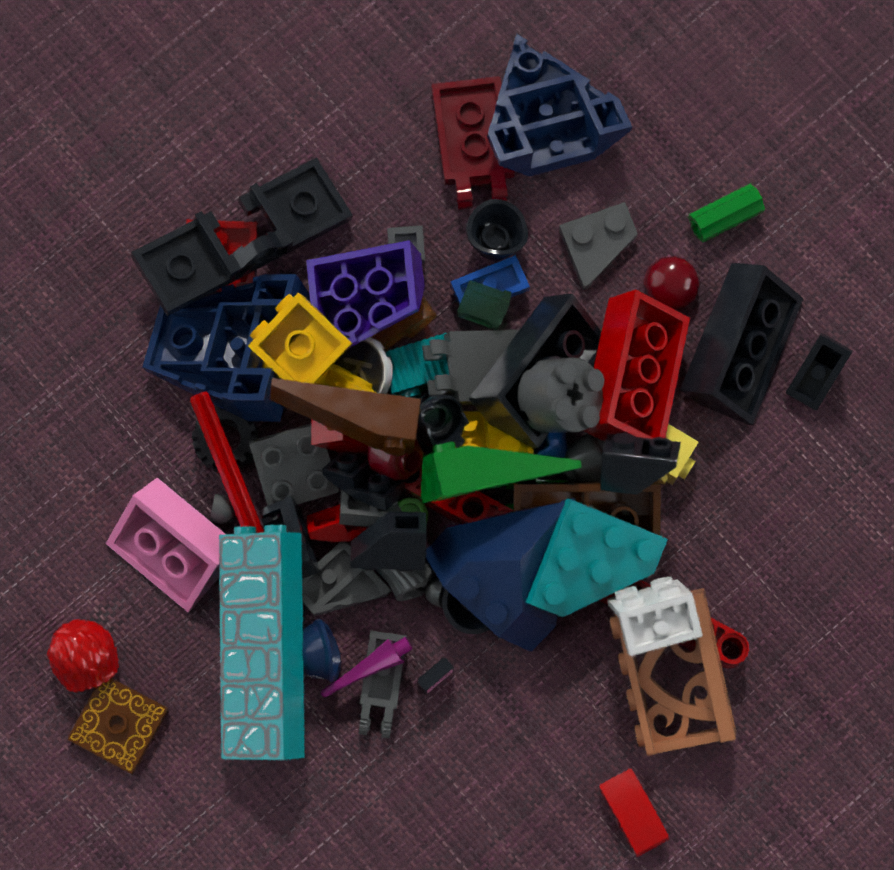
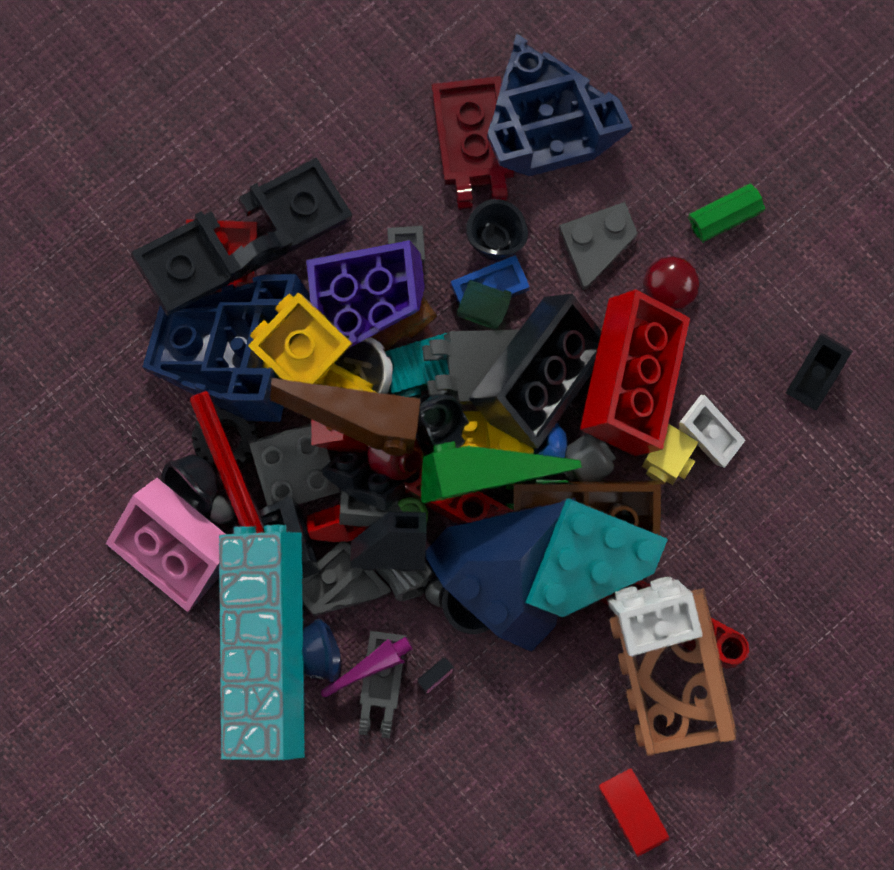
(82, 655): red hair -> none
(118, 724): reddish brown plate -> none
(192, 480): none -> black helmet
(561, 395): dark grey brick -> none
(636, 462): black slope -> none
(712, 431): none -> white slope
(742, 342): black slope -> none

